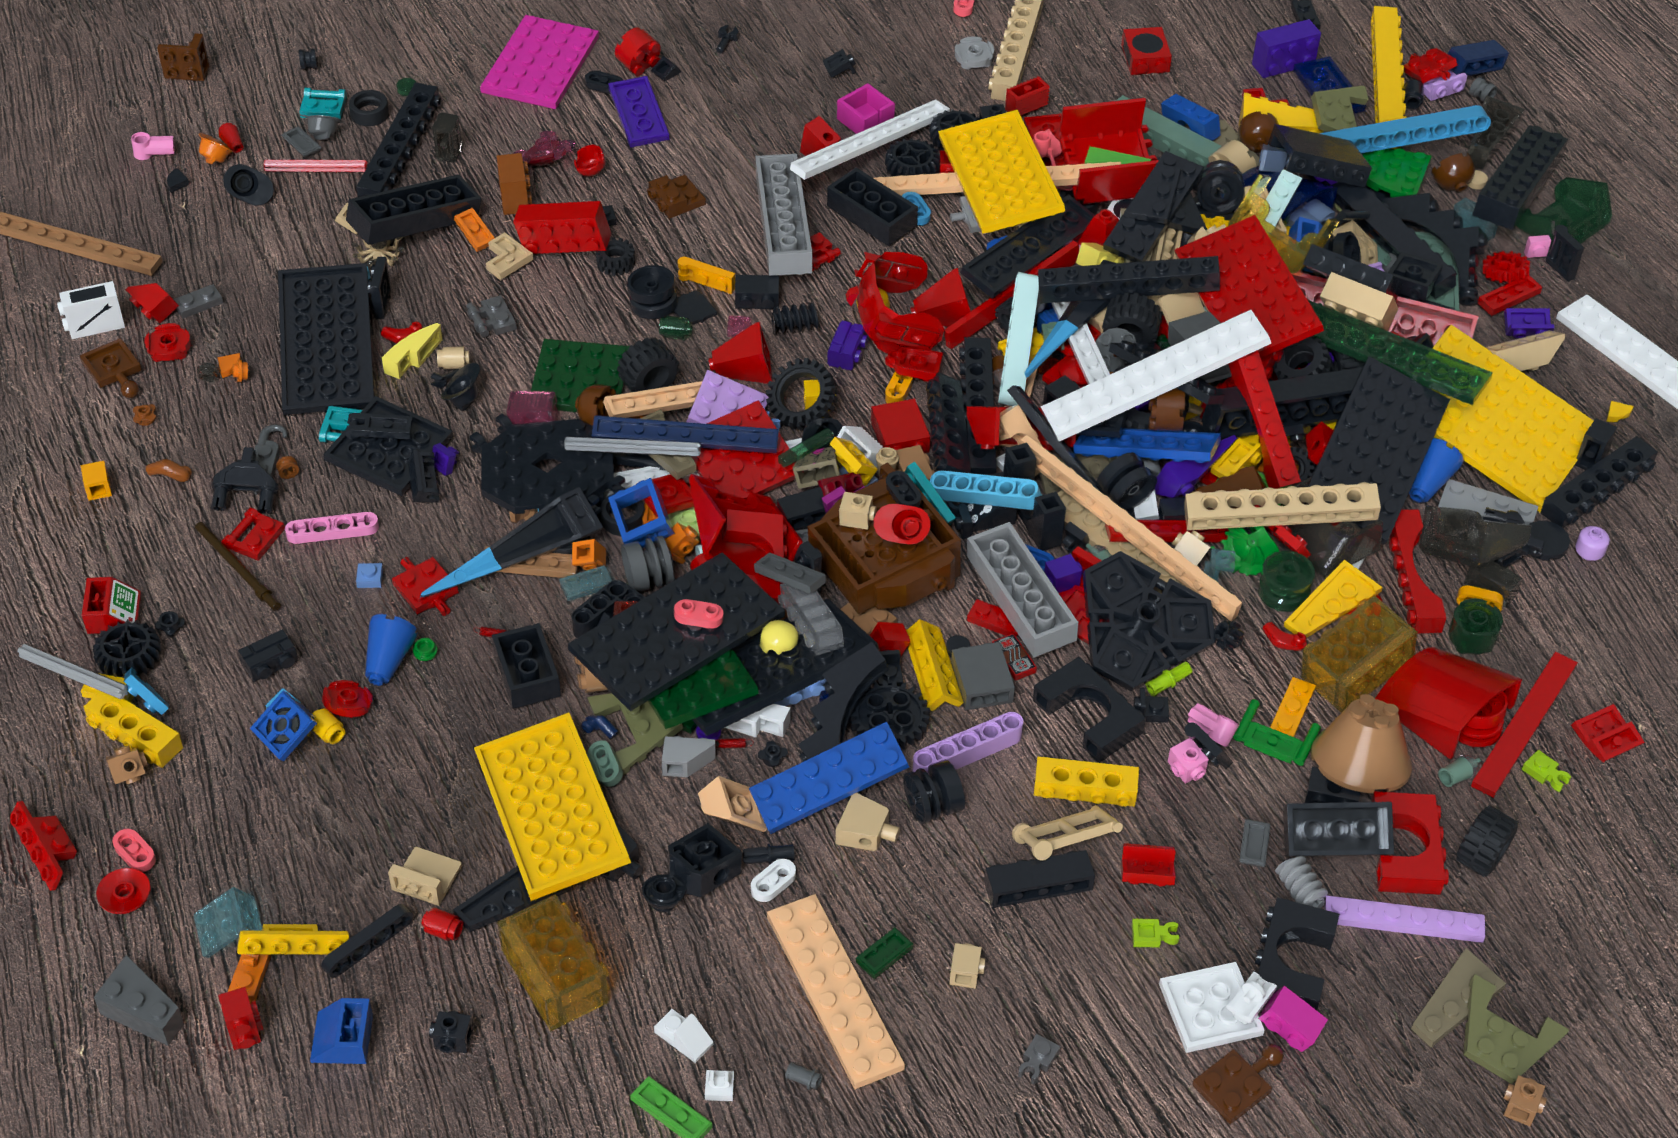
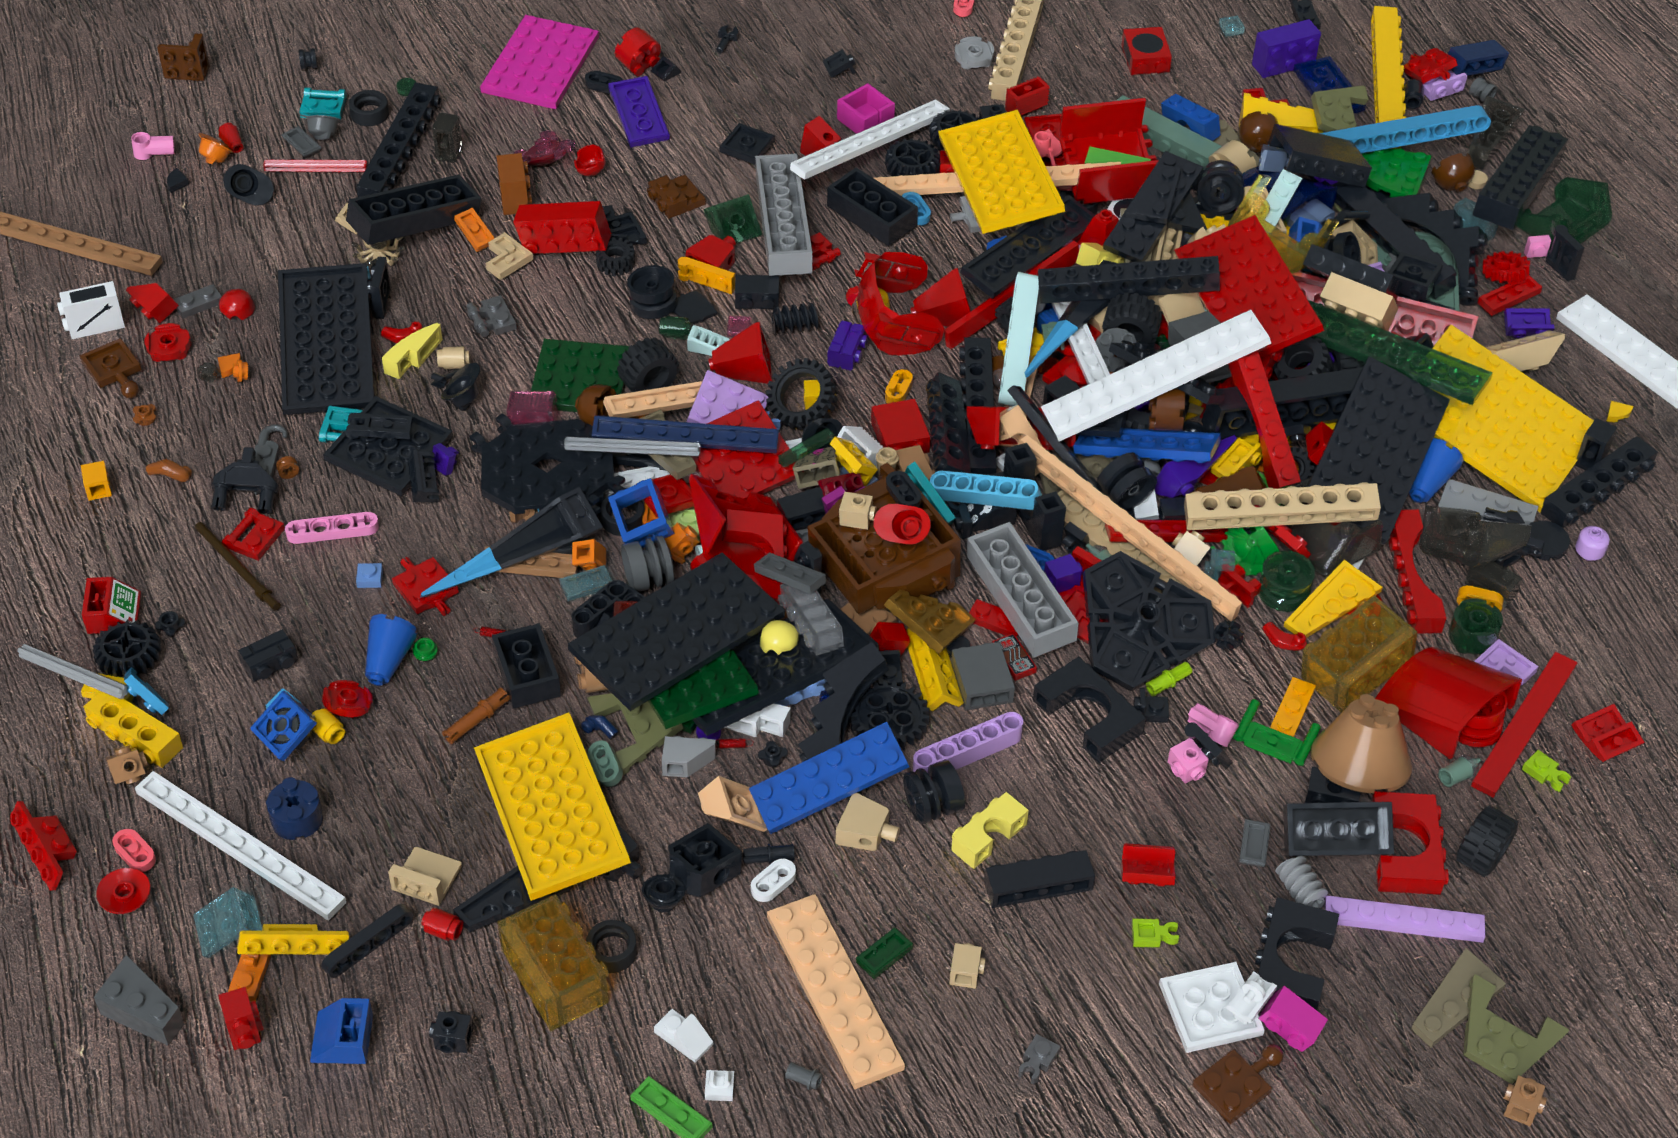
(236, 303): none -> red hair
(241, 845): none -> white plate
(294, 809): none -> dark blue brick
(484, 709): none -> dark orange pin
(619, 929): none -> black tyre
(626, 227): none -> black wing
(698, 613): coral plate -> none
(702, 340): none -> light aqua slope
(714, 251): none -> red torso
(733, 219): none -> clear green slope
(746, 143): none -> black plate
(915, 362): red plate -> none
(931, 621): none -> pearl gold plate
(1001, 816): none -> light yellow arch
(1043, 848): tan piece -> none
(1104, 781): yellow brick -> none
(1231, 26): none -> clear light blue plate
(1236, 585): none -> red hips
(1508, 660): none -> lavender plate

